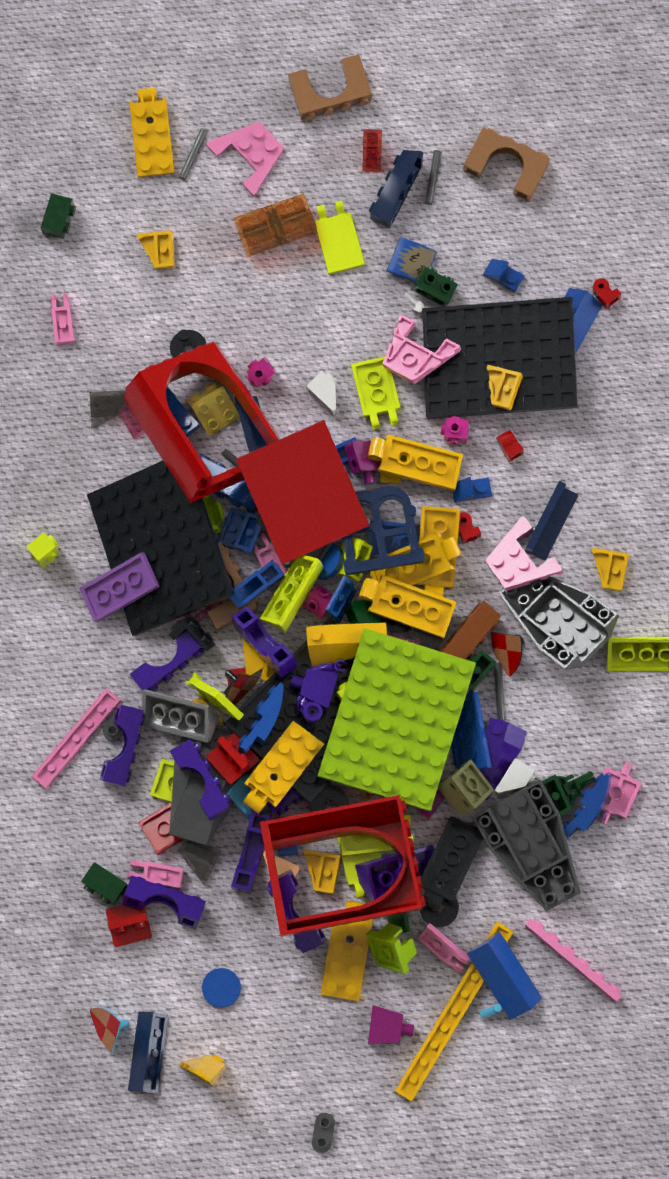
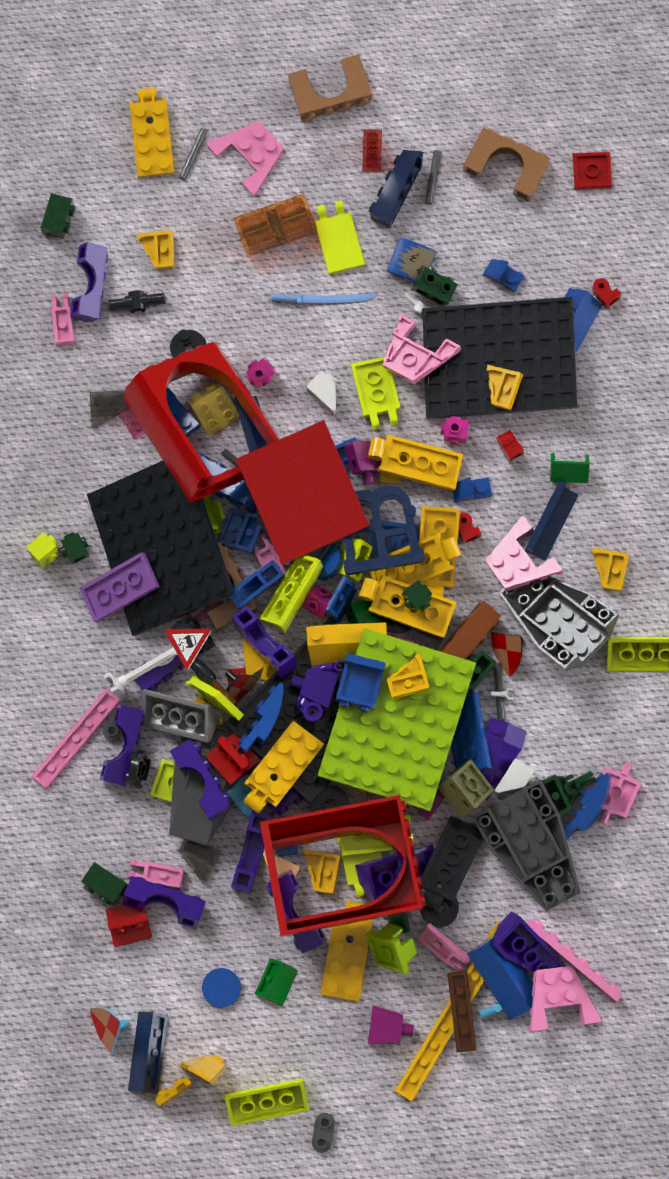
(74, 547): none -> dark green brick
(92, 260): none -> arch
(136, 301): none -> black pin
(138, 769): none -> black plate
(157, 828): tile -> none
(167, 1094): none -> yellow wing
(185, 644): none -> white piece
(208, 676): none -> black piece
(266, 1102): none -> neon yellow slope
(276, 981): none -> green panel
(322, 299): none -> light blue sword
(360, 683): none -> blue panel
(409, 679): none -> yellow wing
(417, 597): none -> dark green brick
(461, 1011): none -> reddish brown tile
(503, 694): none -> white hand
(523, 946): none -> dark purple wedge
(559, 989): none -> bright pink wing
(569, 470): none -> green panel
(592, 171): none -> red tile

